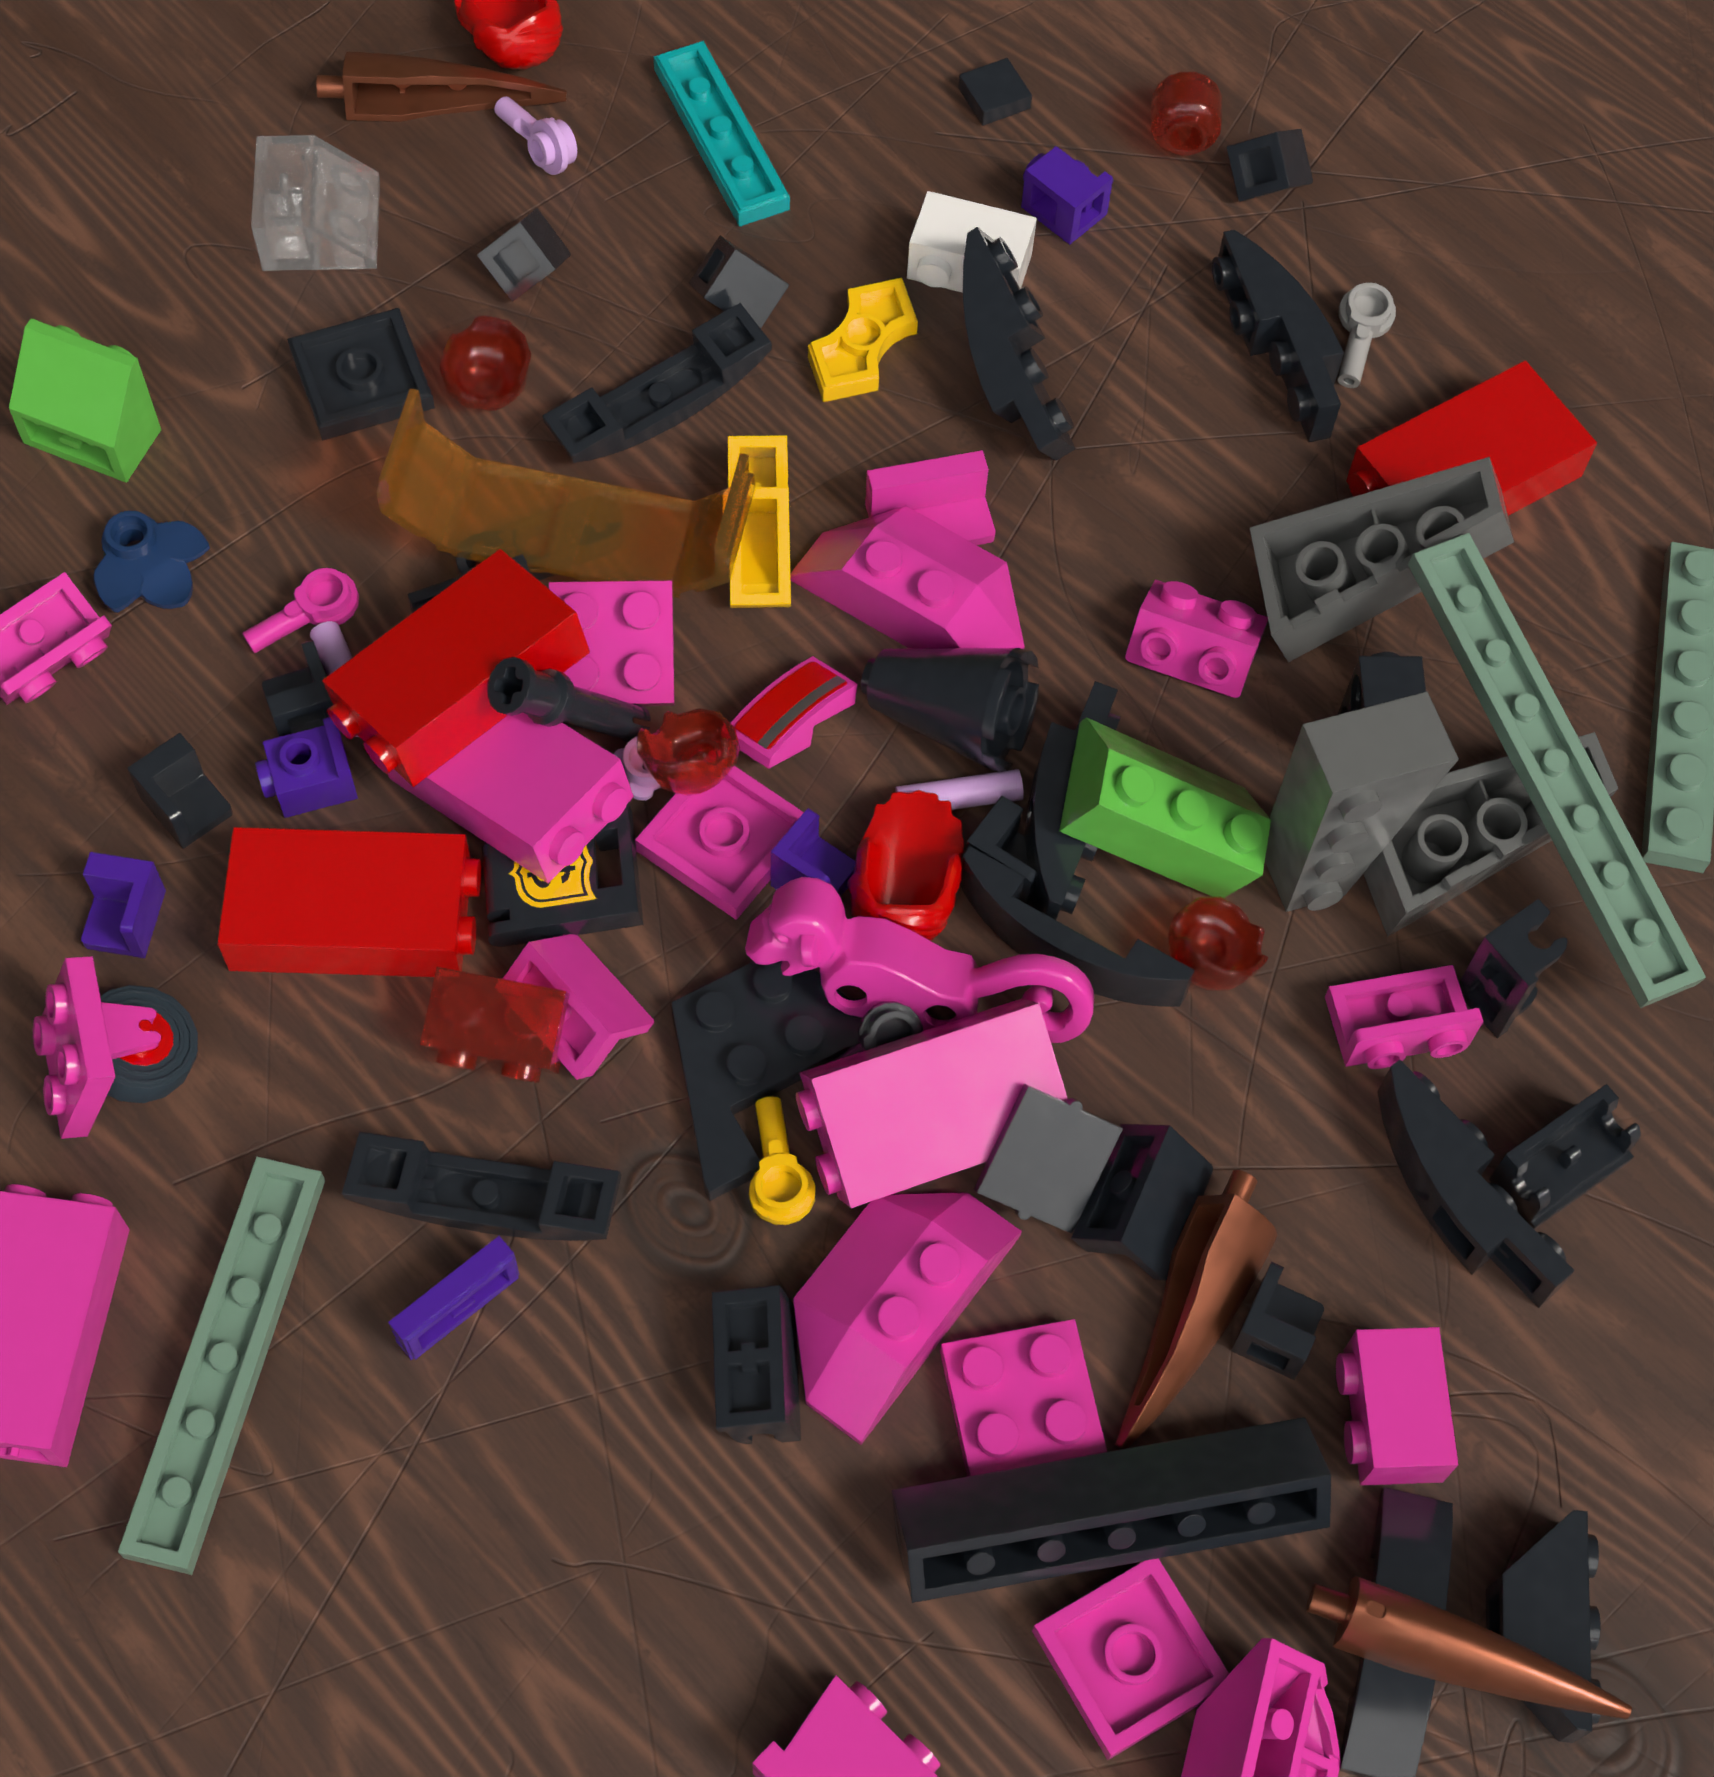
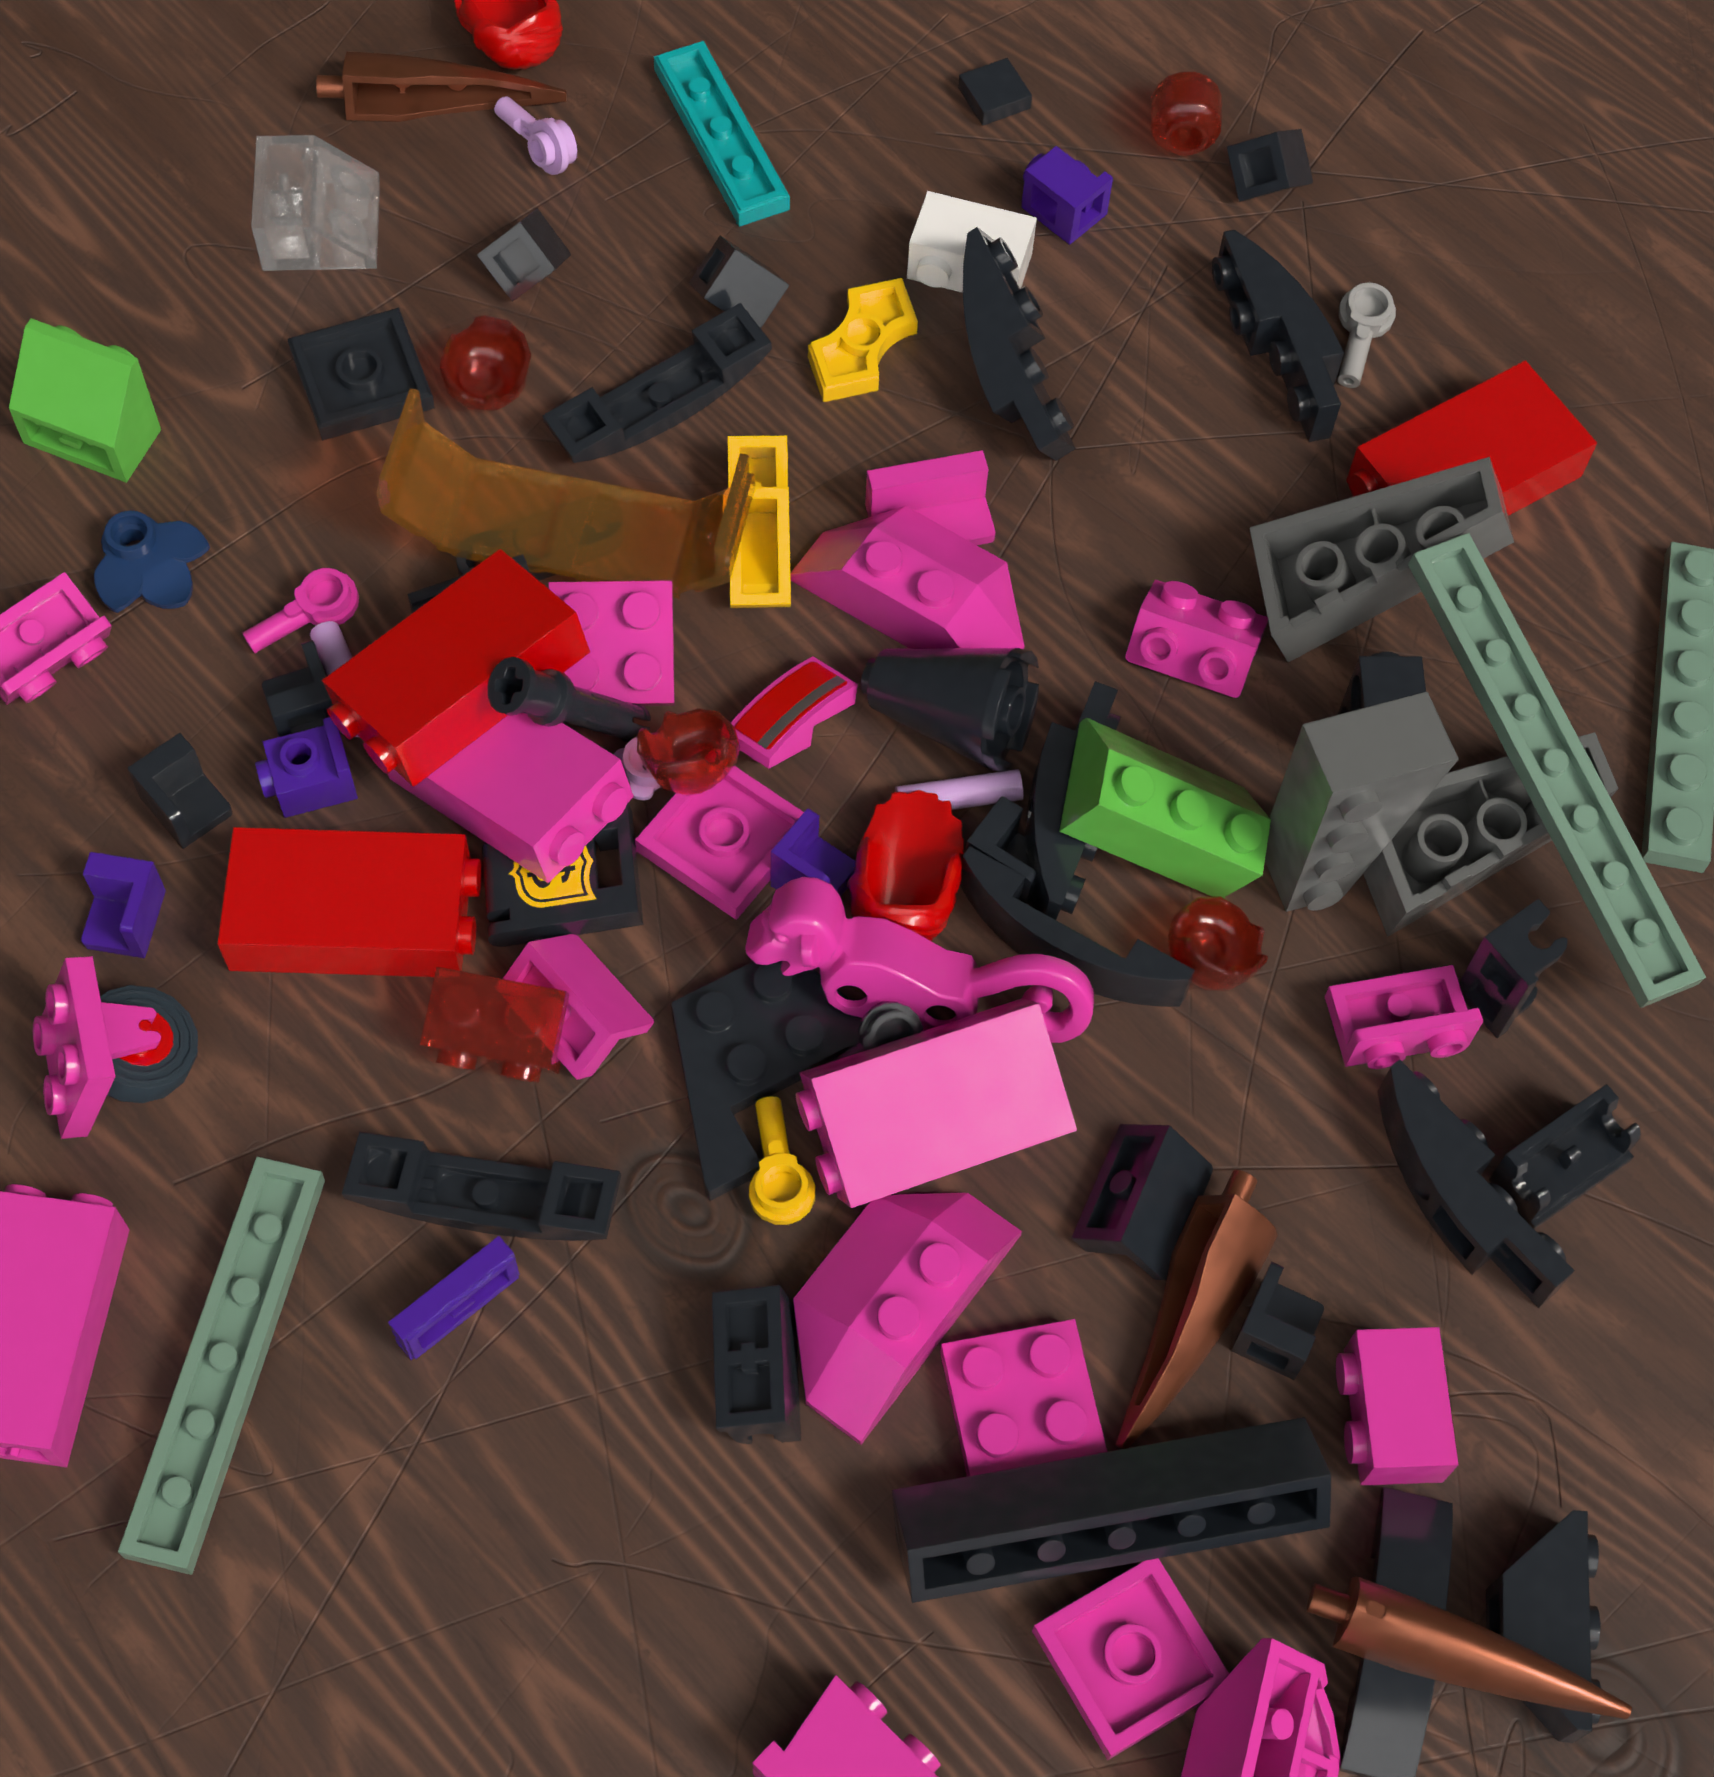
(1048, 1158): piece -> none

